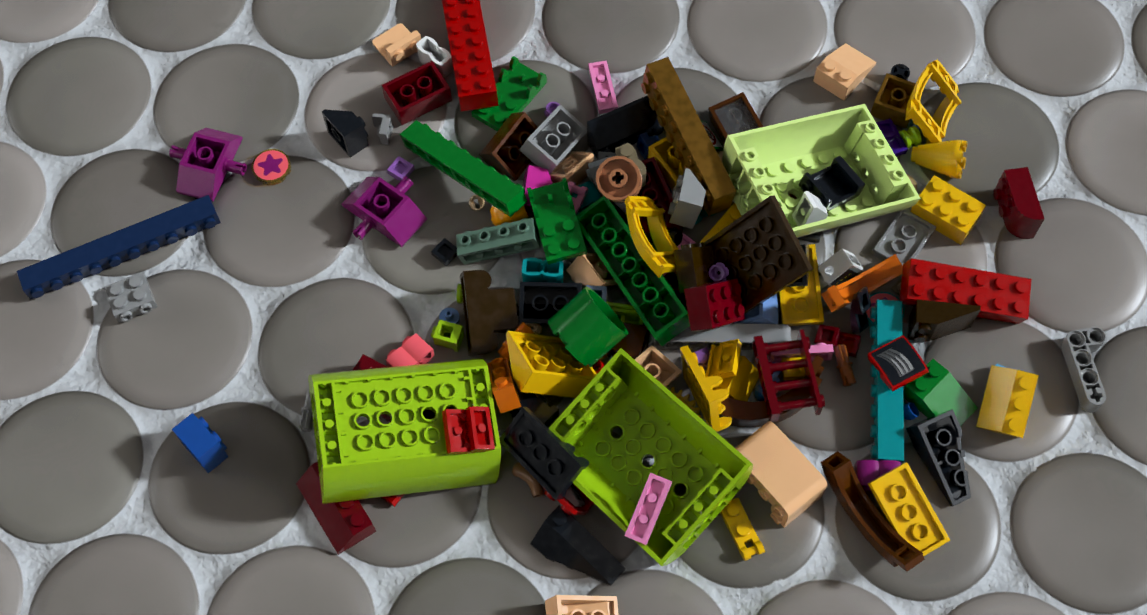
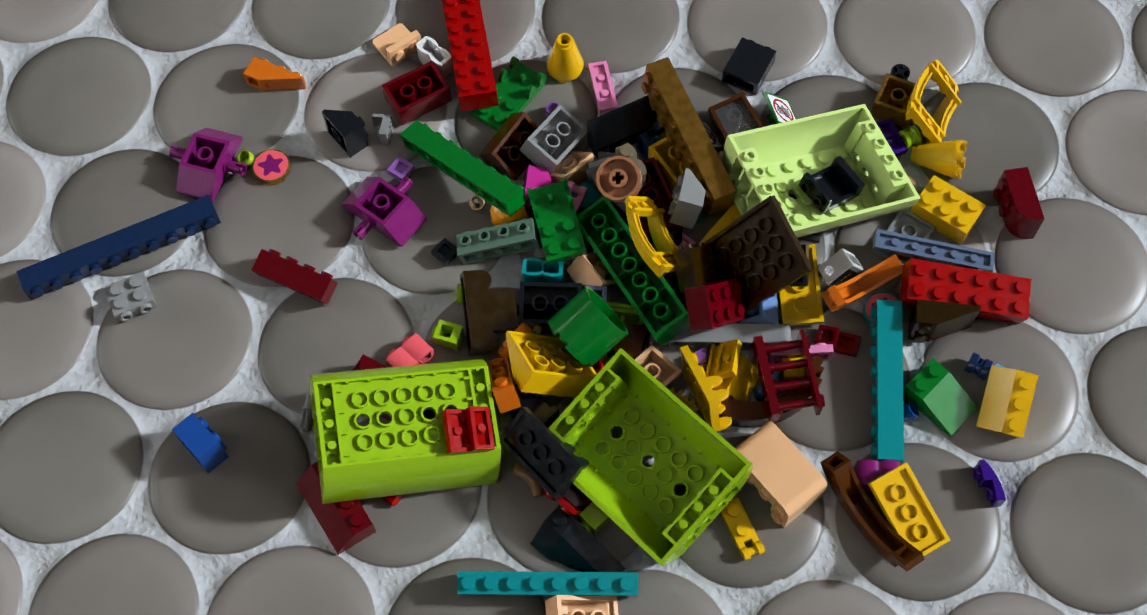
(245, 155): none -> lime hinge
(271, 77): none -> orange slope
(294, 276): none -> dark red brick
(450, 315): medium blue tile -> none
(547, 583): none -> teal brick
(565, 59): none -> yellow cone
(593, 519): none -> lime brick
(648, 508): bright pink plate -> none
(713, 272): medium lavender plate -> none
(748, 66): none -> black brick
(779, 108): none -> piece
(809, 210): white slope -> none
(843, 71): light nougat slope -> none
(844, 365): dark orange axle -> none
(859, 306): black slope -> none
(898, 363): slope -> none
(932, 250): none -> sand blue plate
(941, 451): black wedge -> none
(978, 366): none -> dark blue wheel
(987, 478): none -> dark purple slope
(1090, 394): light grey beam -> none

